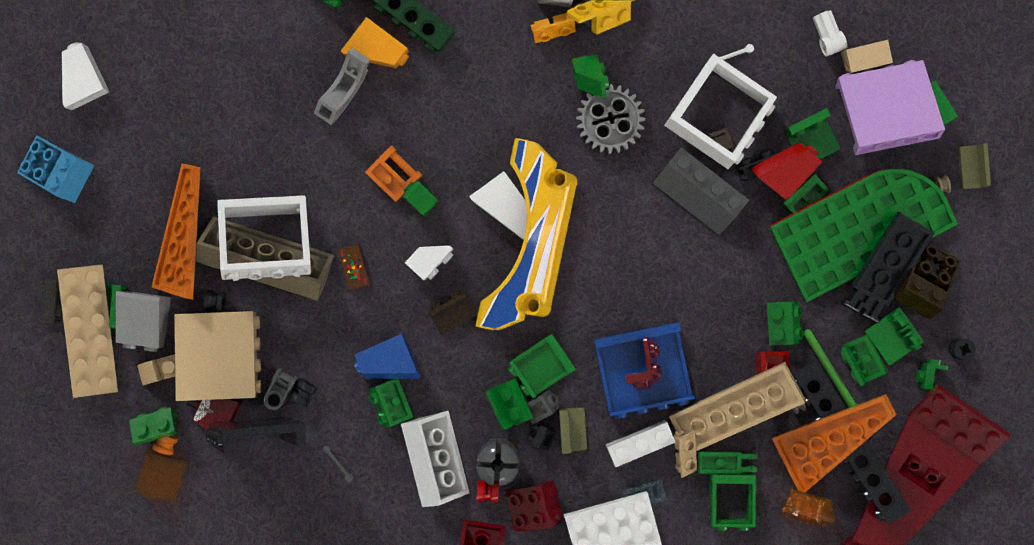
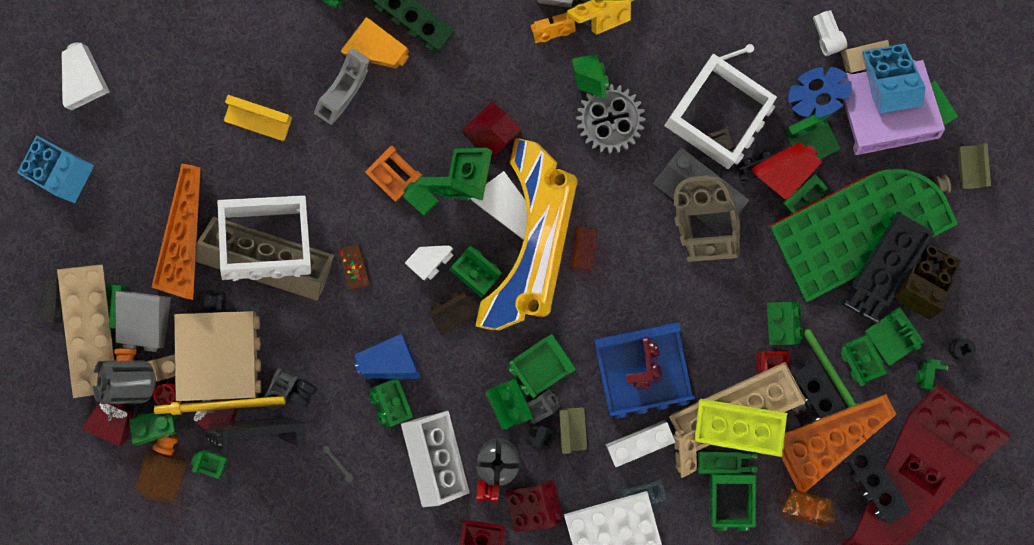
(110, 422): none -> dark red torso
(124, 382): none -> dark grey cylinder
(125, 354): none -> orange wheel
(162, 395): none -> red wheel
(178, 408): none -> yellow bar
(209, 463): none -> green bracket
(257, 118): none -> yellow panel
(459, 183): none -> green bracket
(476, 271): none -> green bracket
(492, 129): none -> dark red slope
(583, 248): none -> clear red slope
(705, 196): none -> dark tan slope
(741, 427): none -> neon yellow tile
(830, 86): none -> blue piece
(893, 78): none -> dark azure slope

